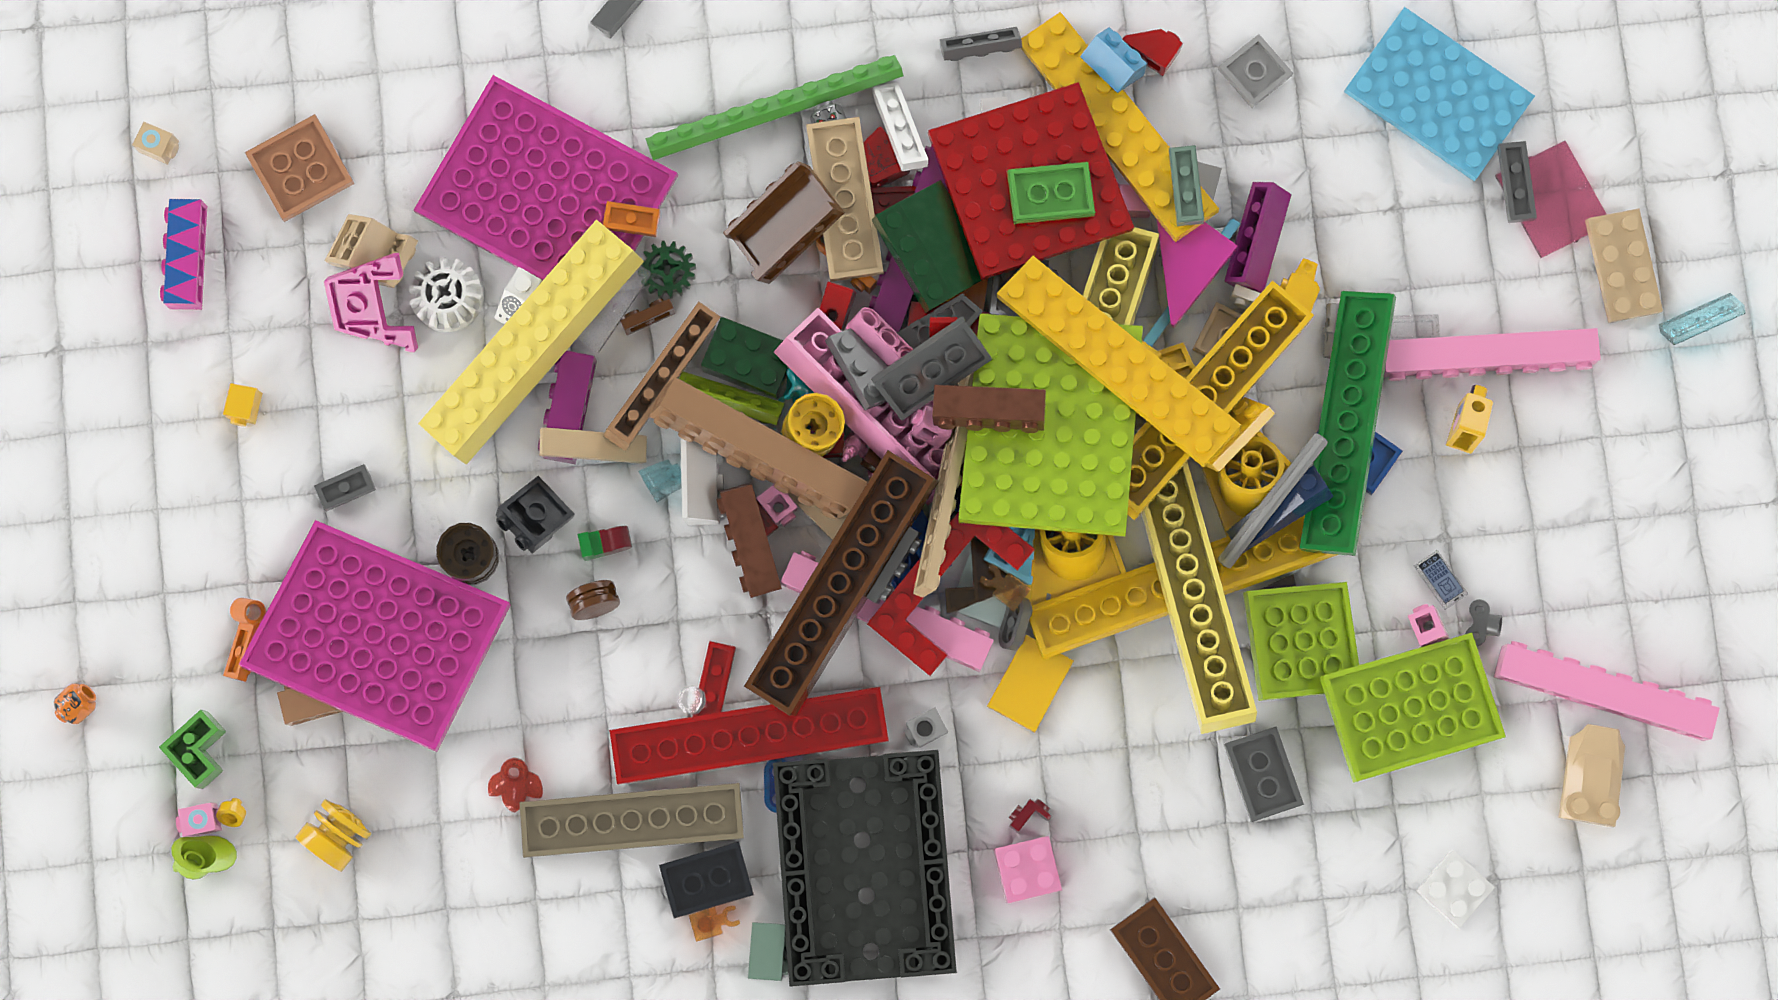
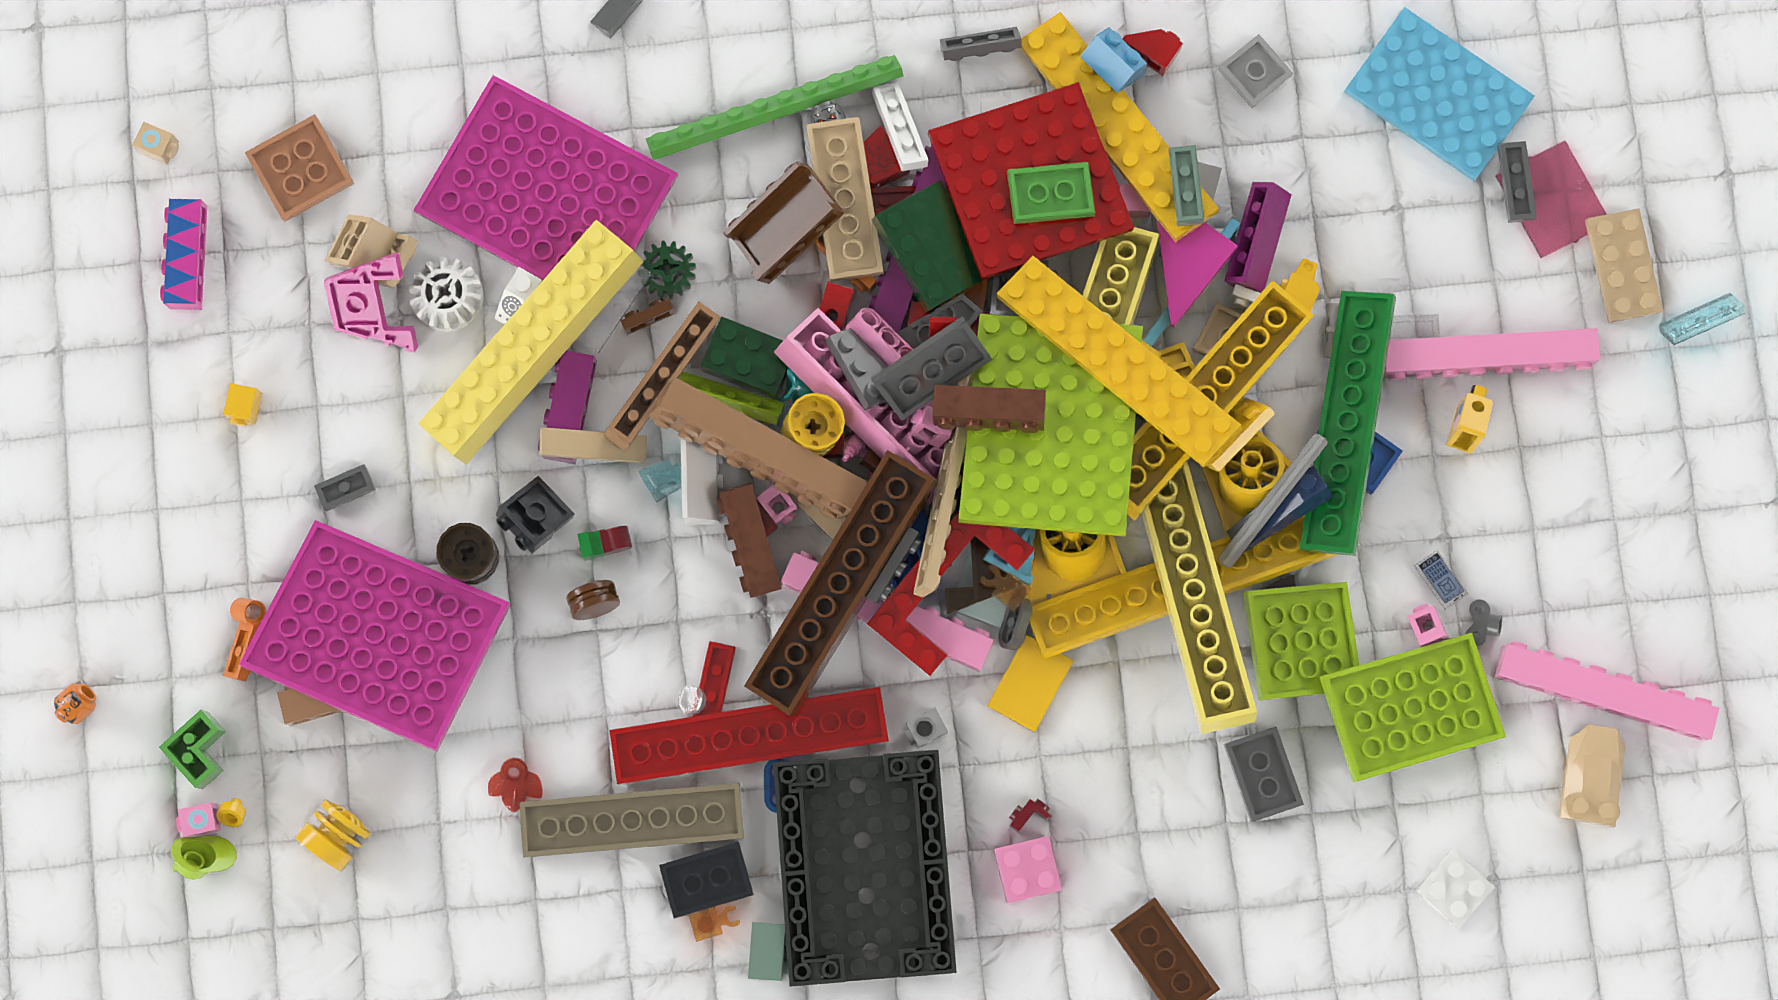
(631, 219): orange plate -> none

